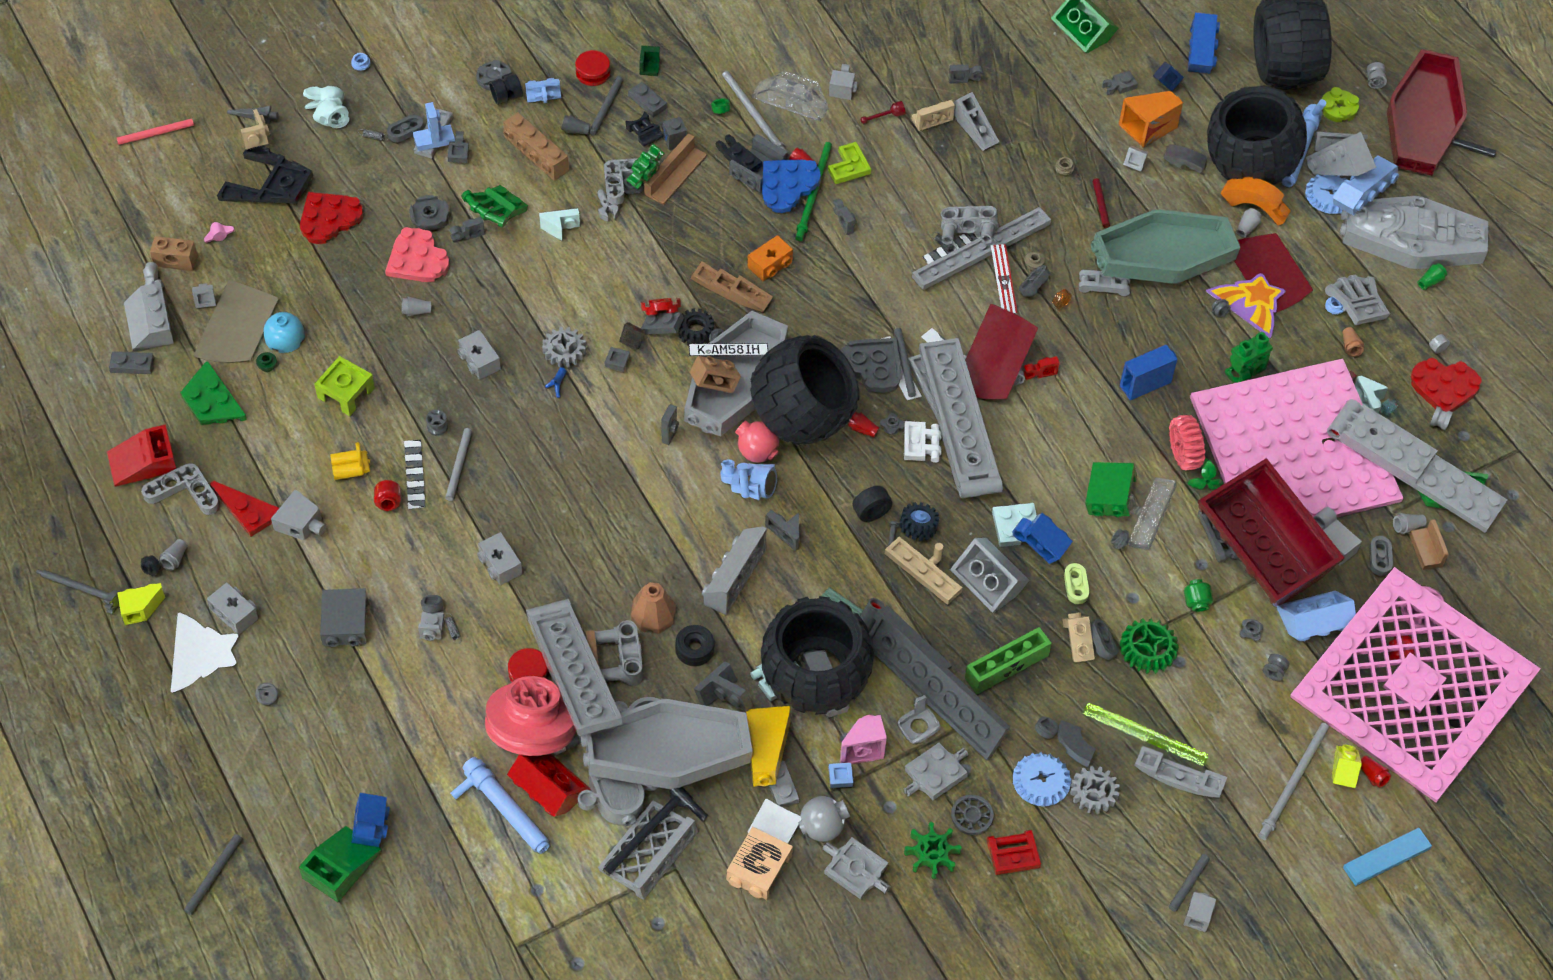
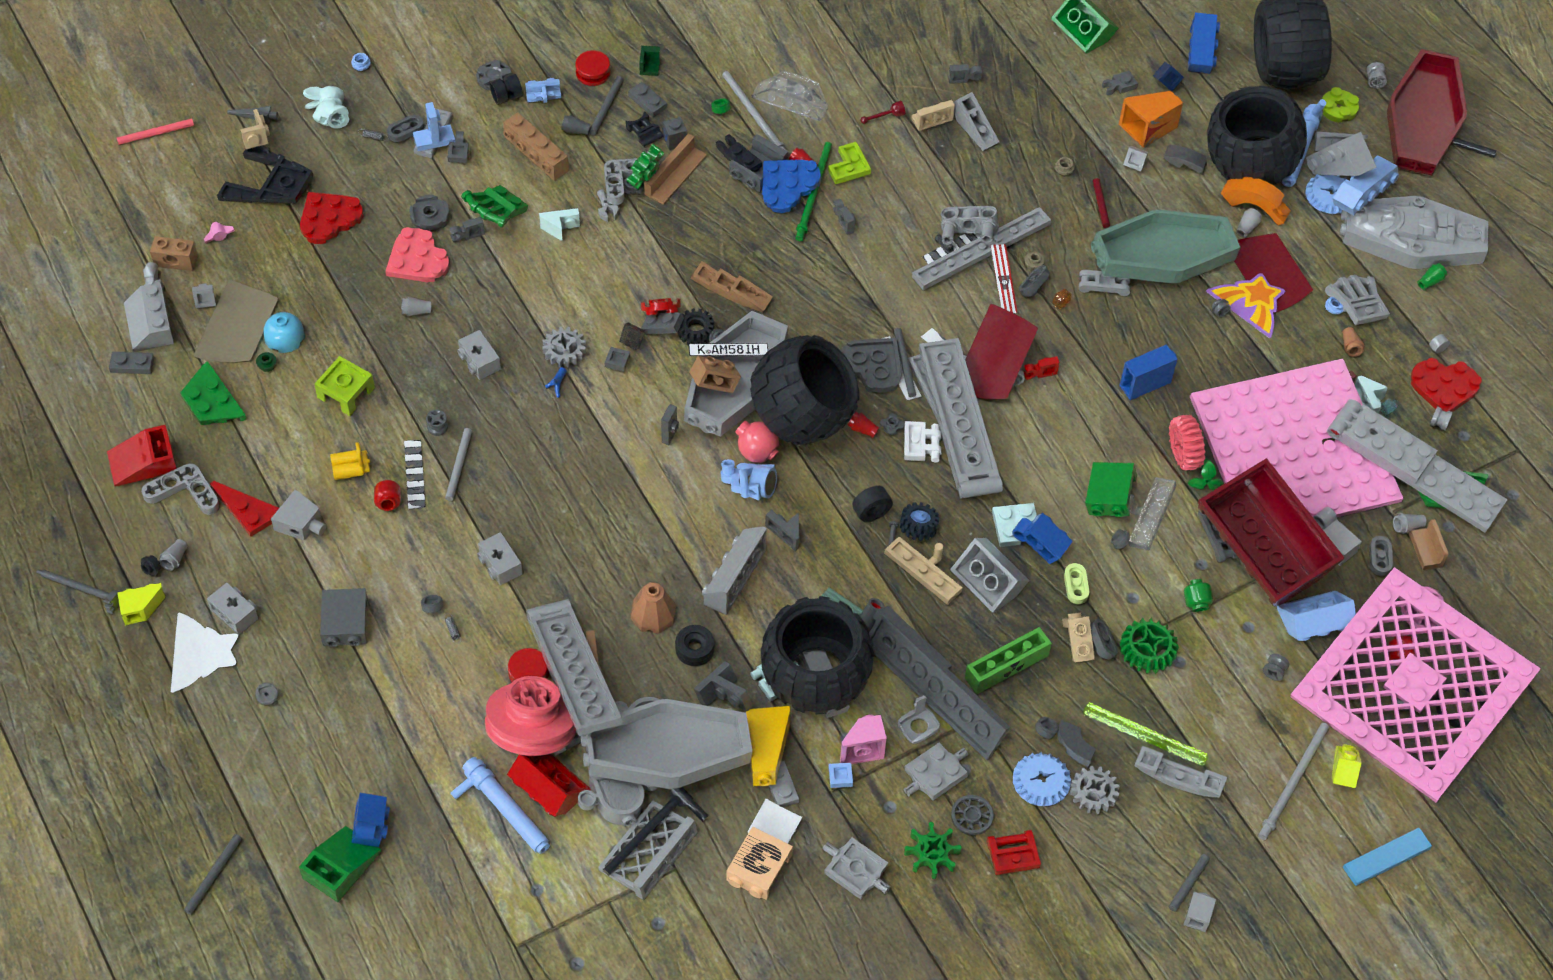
(431, 626): light grey bracket -> none
(629, 653): light grey piece -> none
(770, 258): orange brick -> none
(823, 818): light grey brick -> none
(842, 83): light grey brick -> none
(1248, 357): green hips -> none
(1252, 624): dark grey plate -> none
(1375, 772): red cone -> none

